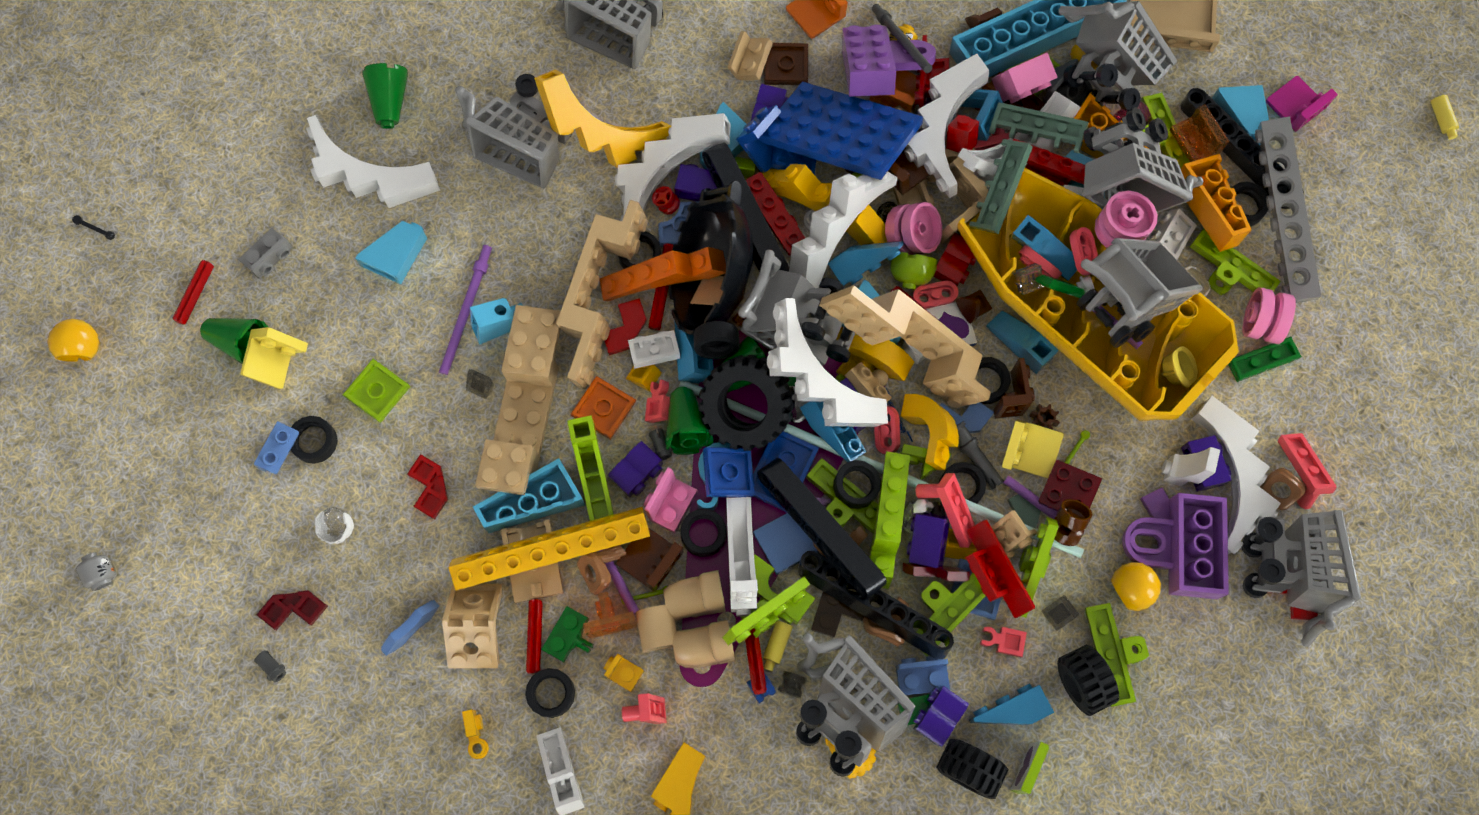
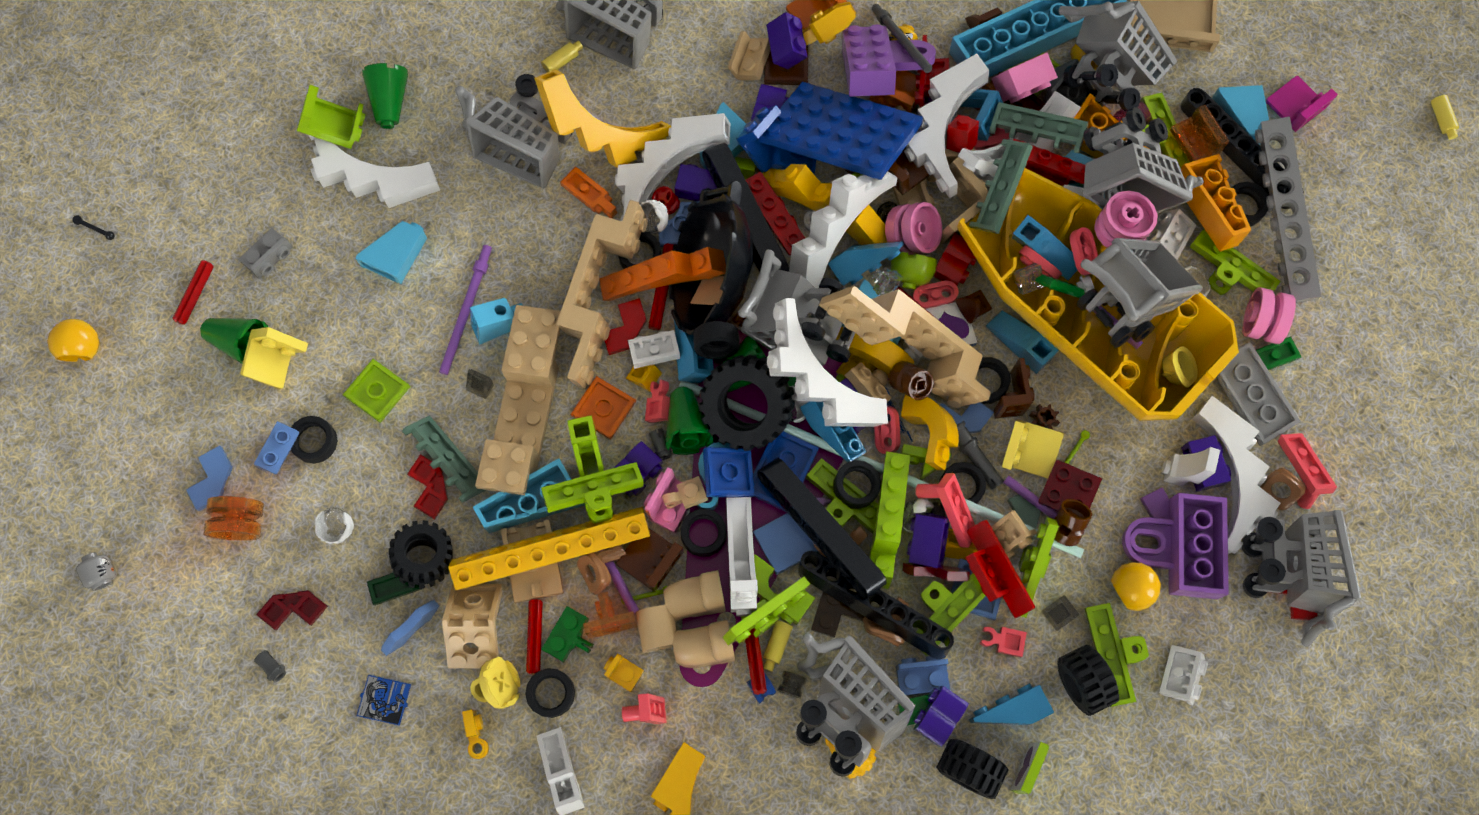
(217, 469): none -> medium blue tile
(233, 518): none -> clear orange wheel
(330, 120): none -> lime panel
(384, 700): none -> piece
(388, 588): none -> dark green tile
(415, 536): none -> black tyre
(446, 456): none -> sand green hinge
(497, 683): none -> light yellow tile
(562, 56): none -> light yellow cylinder
(588, 192): none -> orange hinge
(593, 490): none -> lime plate
(656, 214): none -> hair
(689, 493): none -> tan plate
(786, 40): none -> dark purple brick
(827, 24): none -> yellow hinge
(886, 280): none -> clear tile
(911, 380): none -> reddish brown wheel
(1183, 674): none -> white bracket
(1256, 395): none -> light grey tile

